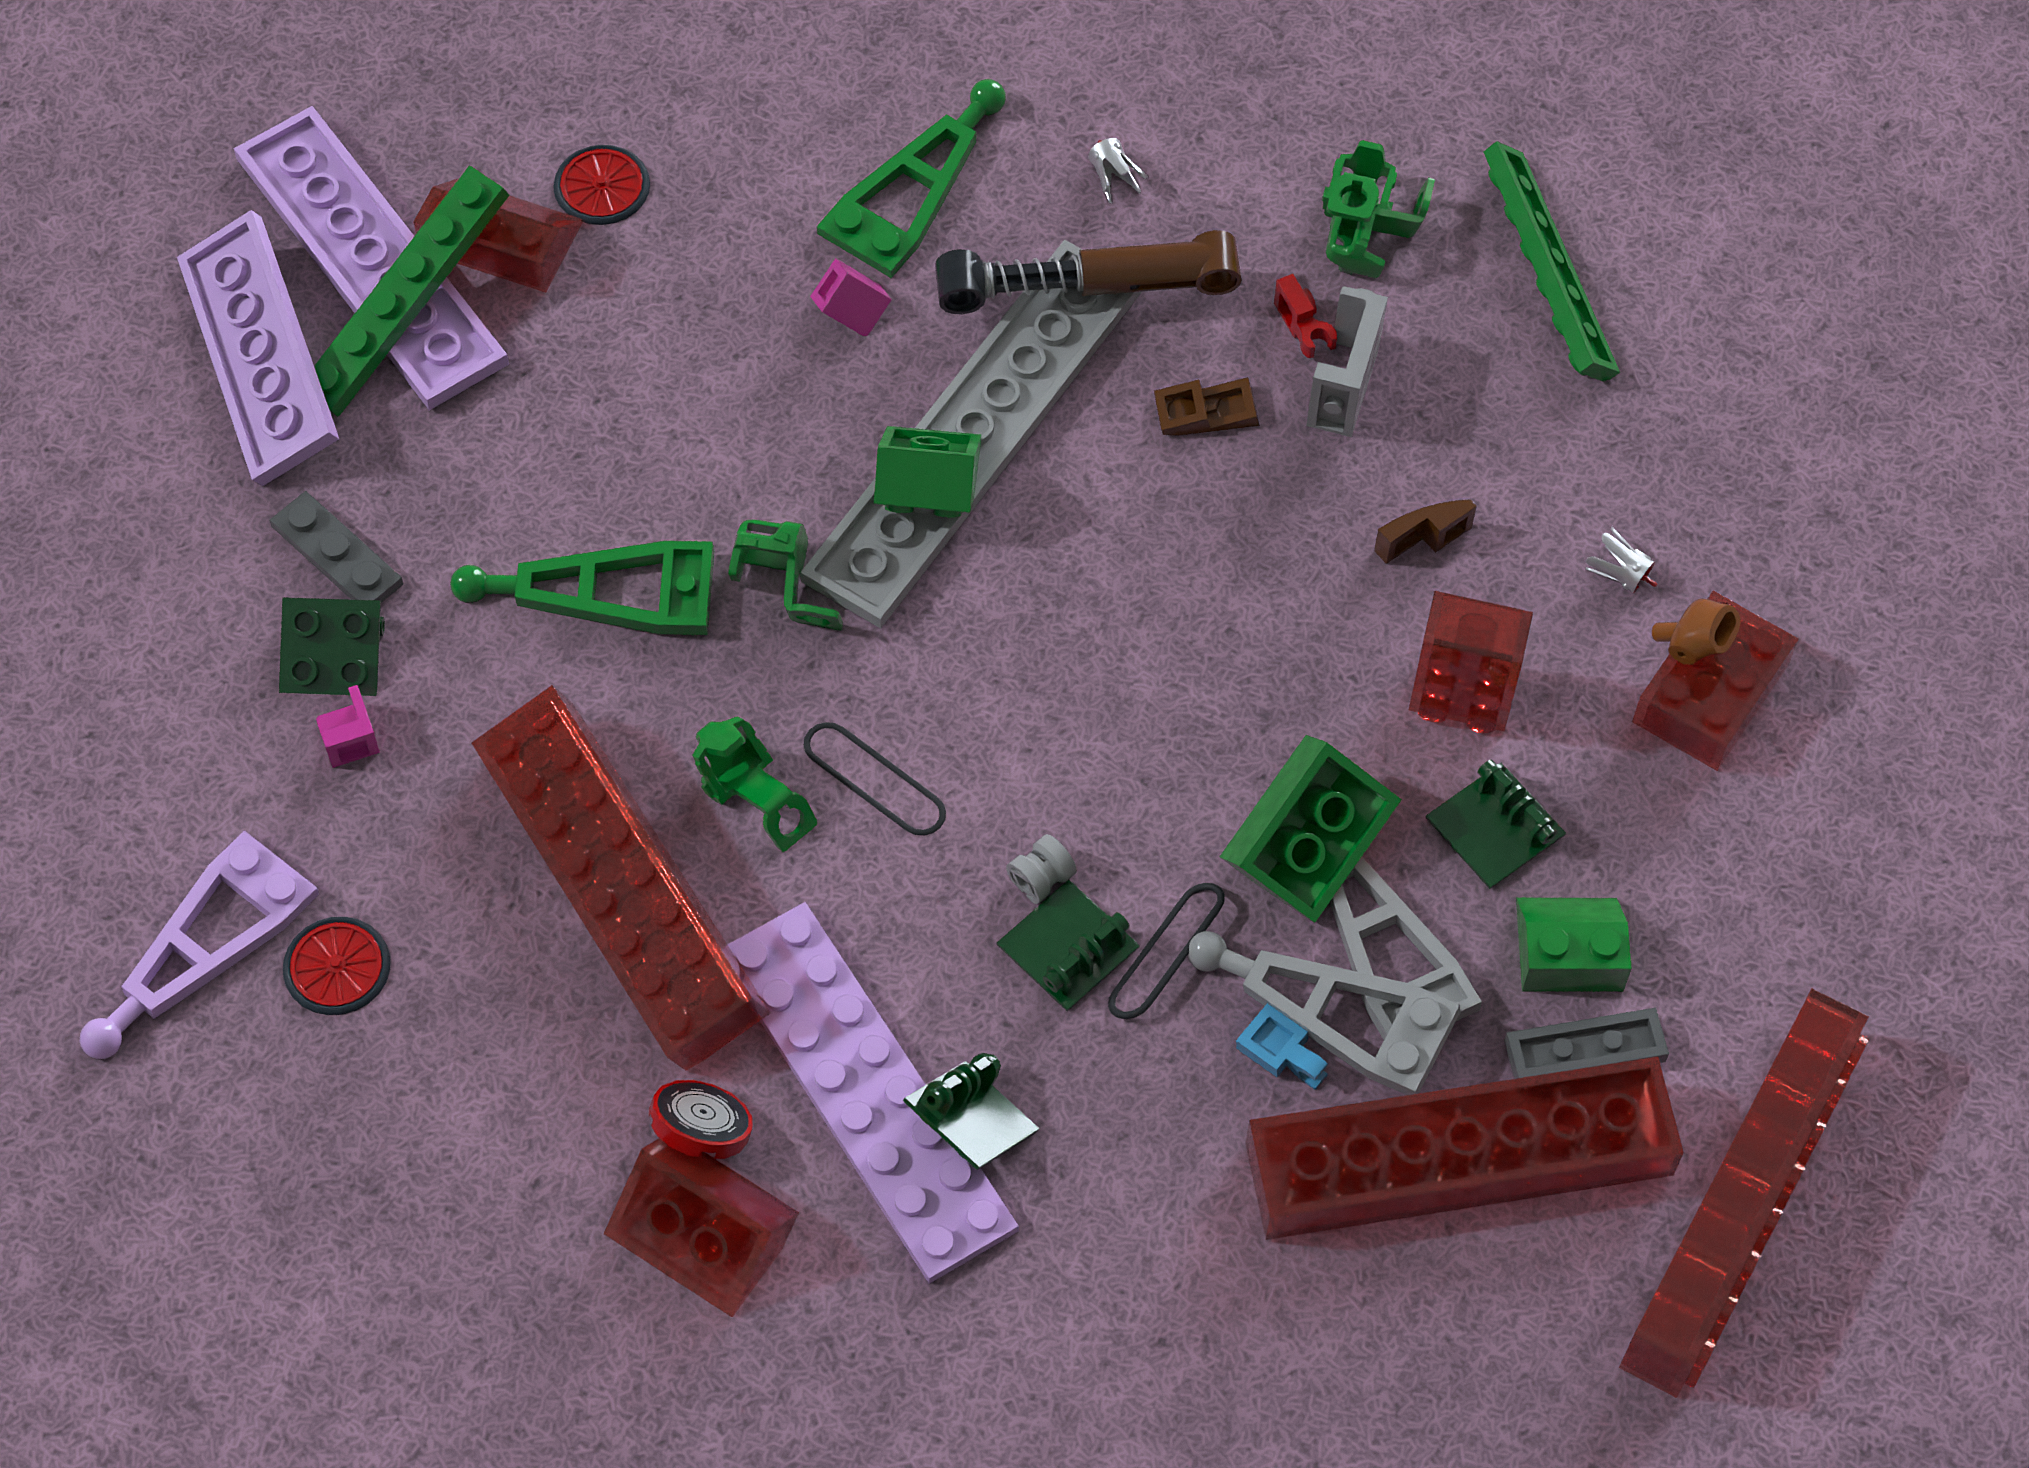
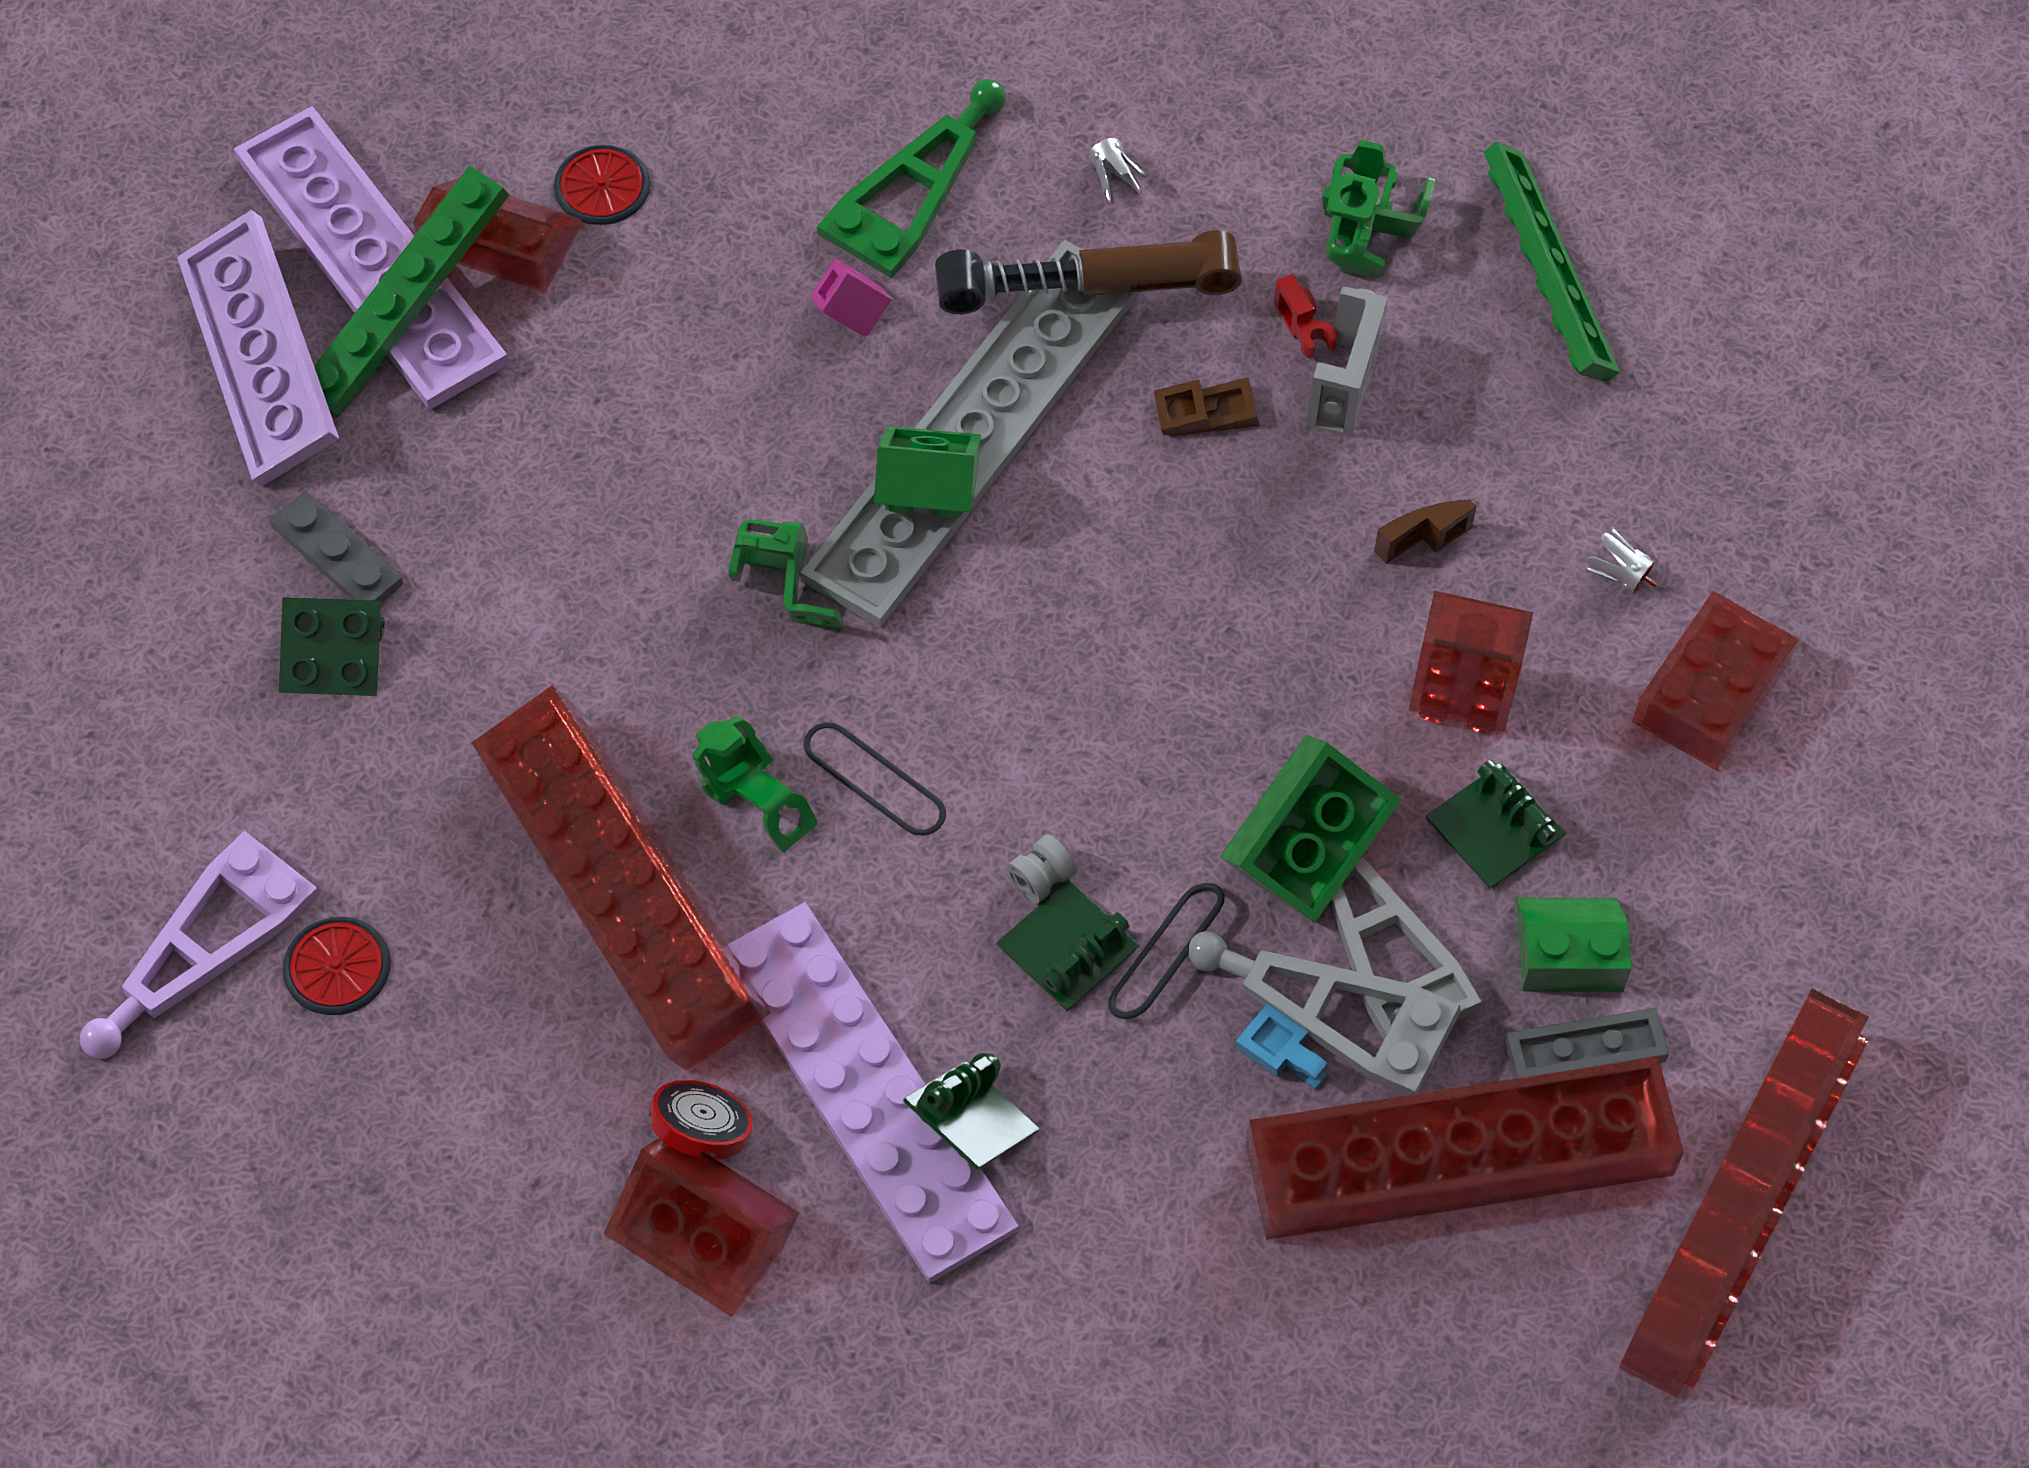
(348, 732): dark pink panel -> none
(683, 590): green plate -> none
(1701, 631): dark orange piece -> none

